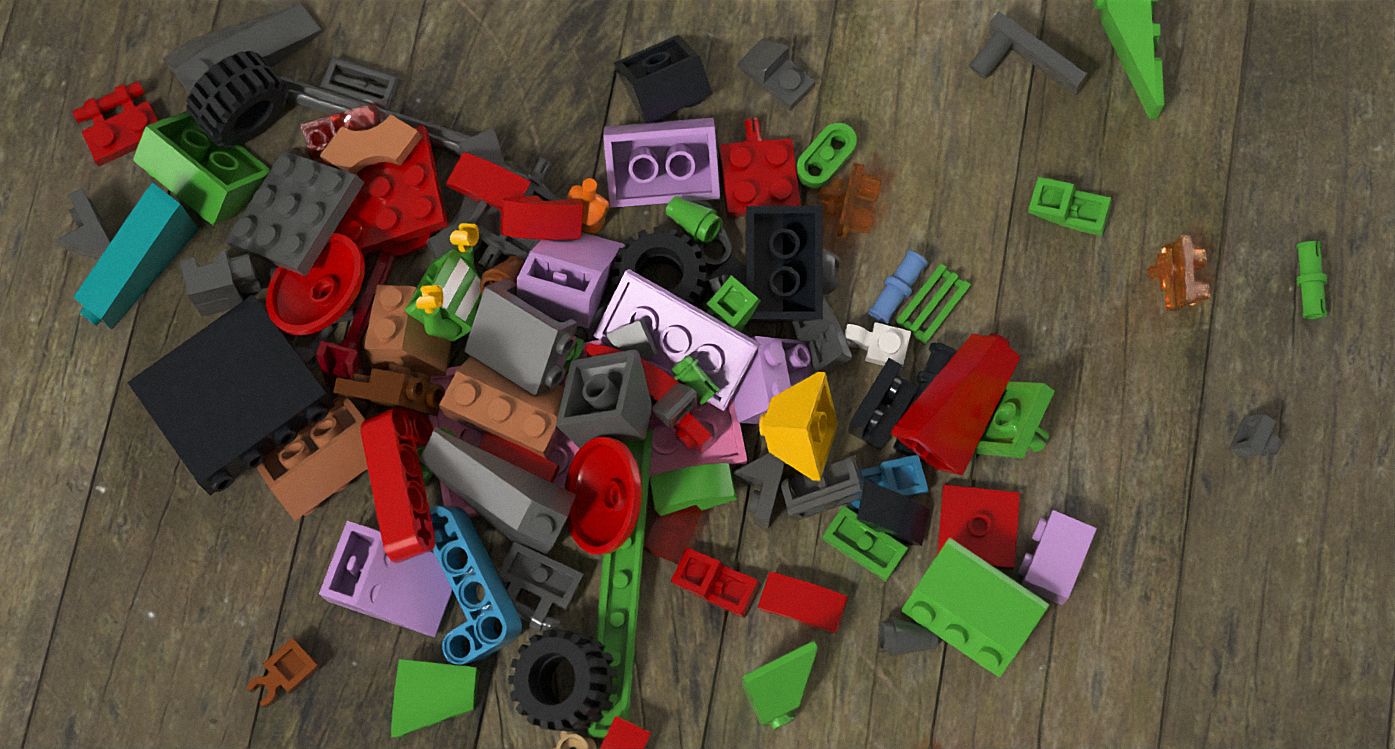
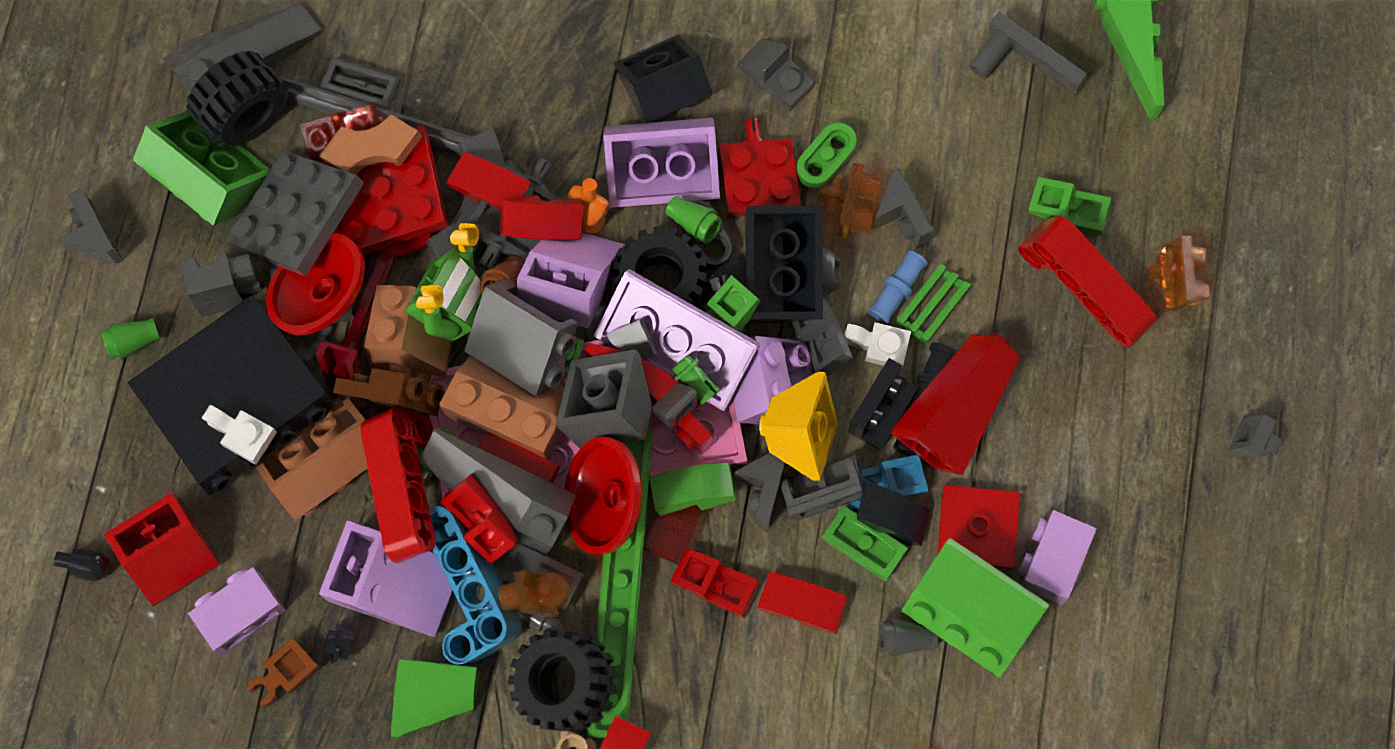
(84, 563): none -> black cylinder
(120, 133): red plate -> none
(128, 337): none -> bright green cone
(135, 257): teal slope -> none
(162, 549): none -> red slope
(236, 610): none -> lavender brick
(243, 435): none -> white plate
(339, 643): none -> black plate
(486, 524): none -> red slope
(535, 593): none -> clear orange hips
(779, 686): bright green slope -> none
(901, 203): none -> dark grey slope
(1016, 421): bright green tile -> none
(1089, 277): none -> red beam
(1312, 280): bright green pin -> none

